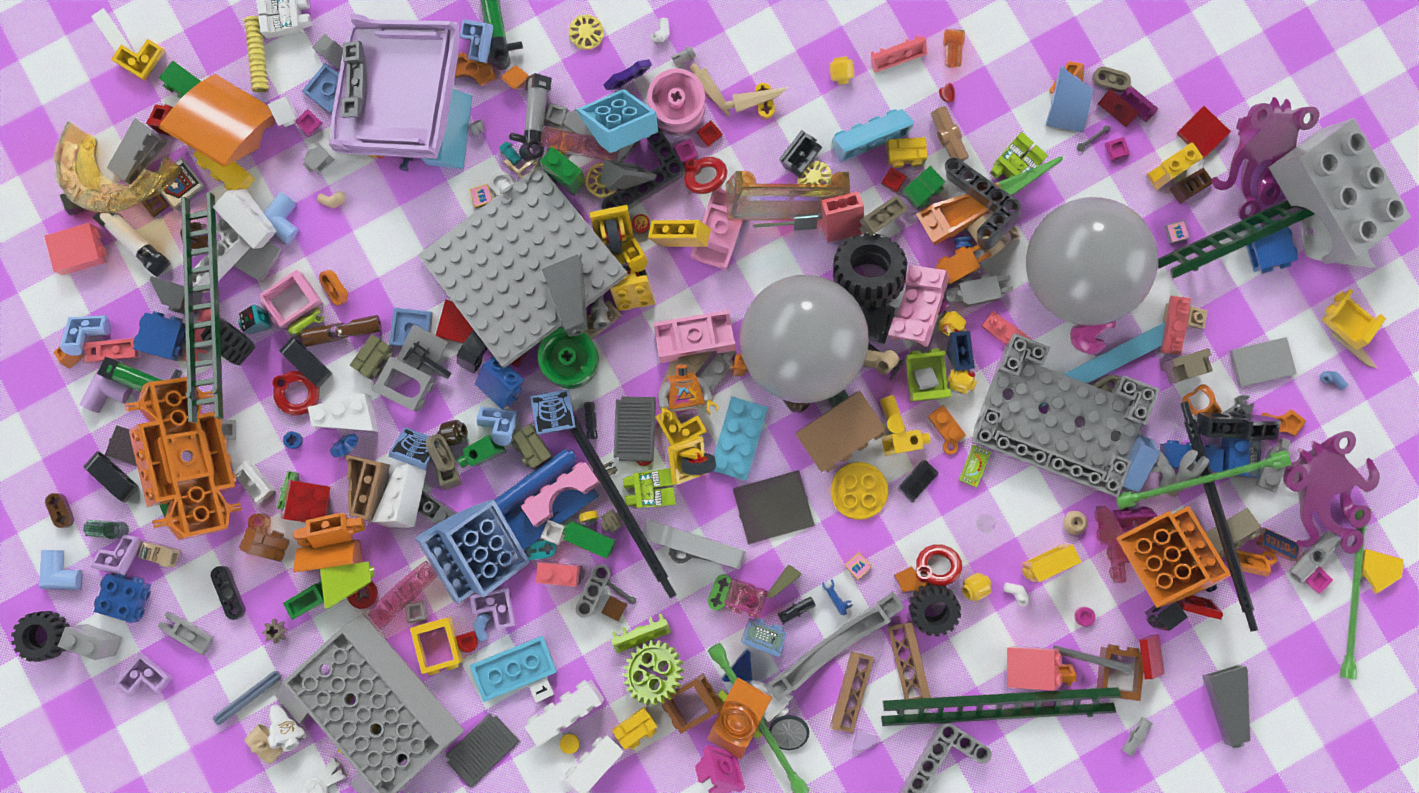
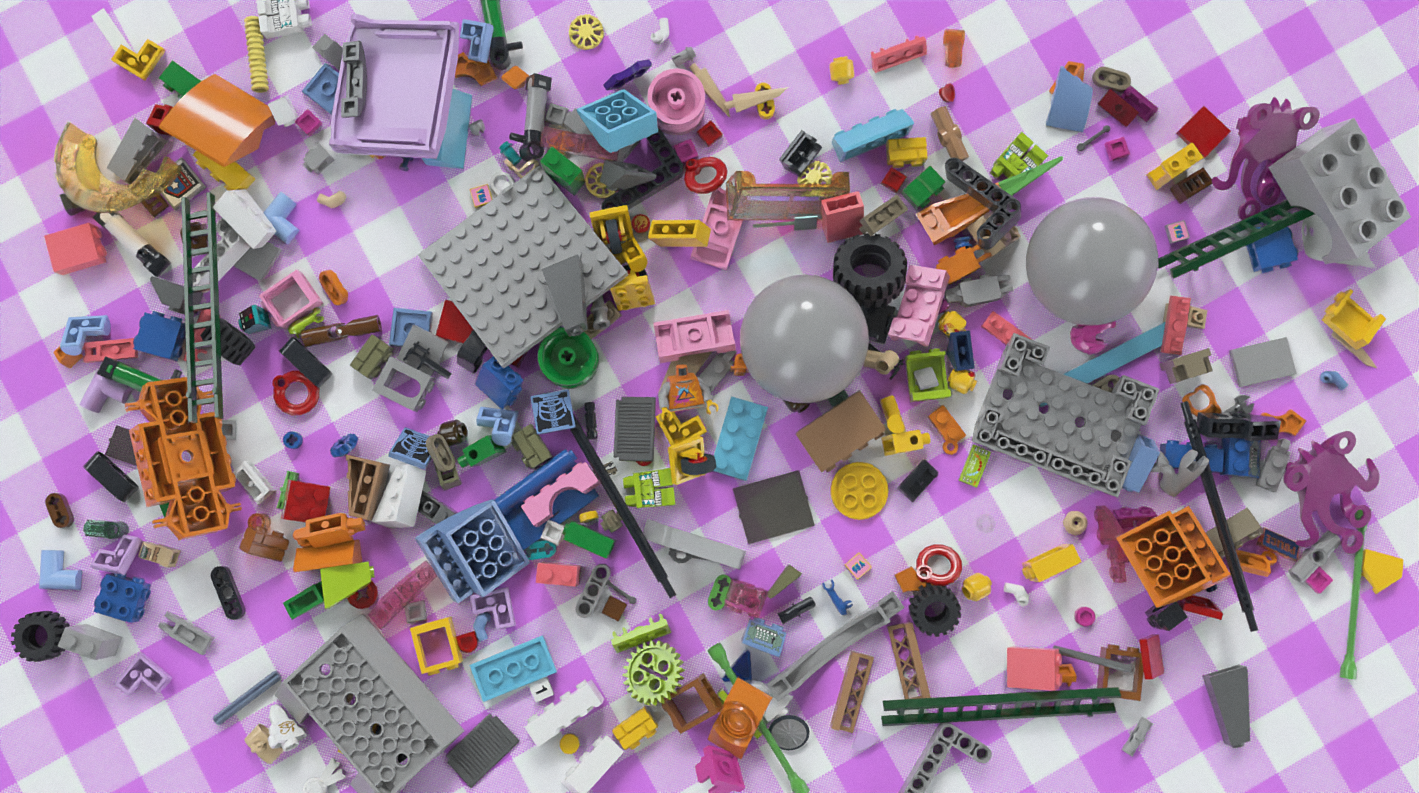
(275, 636): dark tan gear -> none
(347, 413): white wedge -> none
(1277, 460): bright green hose -> none

